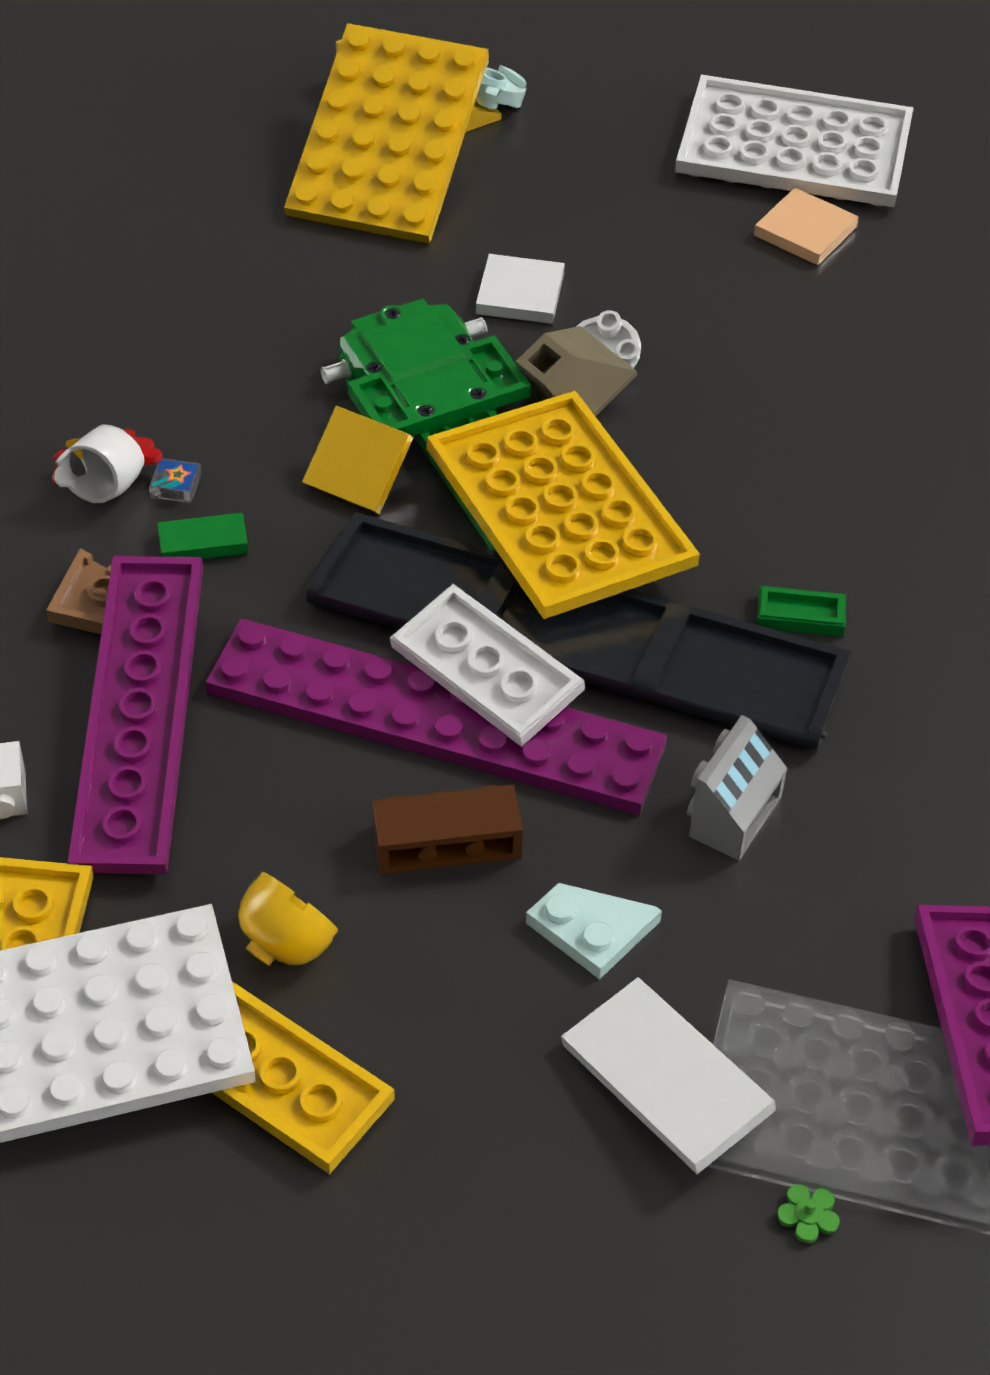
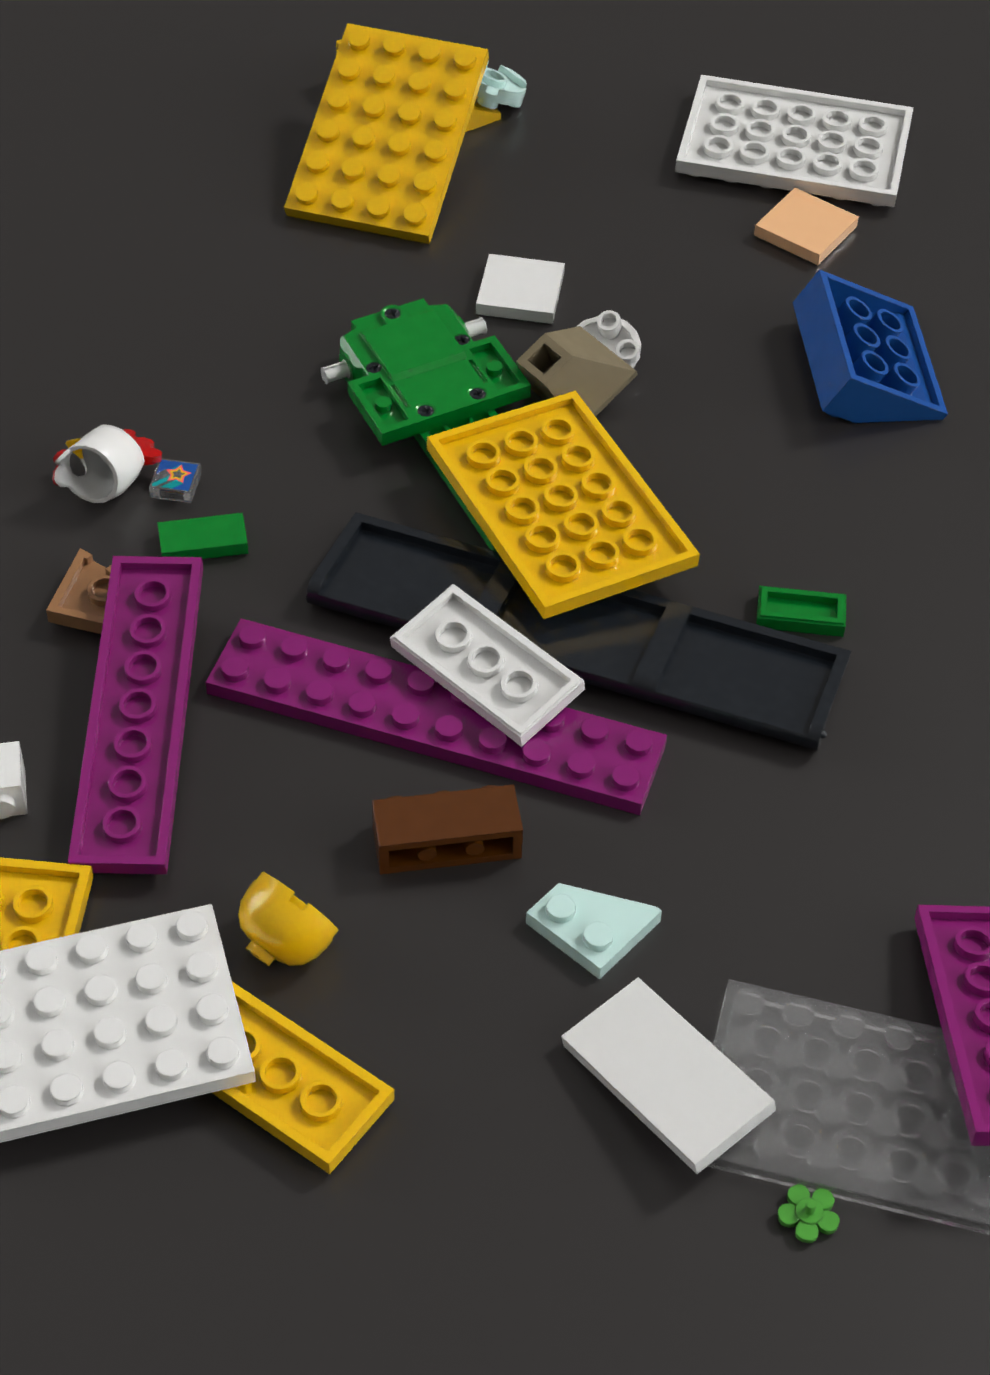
(357, 459): yellow tile -> none
(735, 790): light grey slope -> none
(866, 354): none -> blue slope

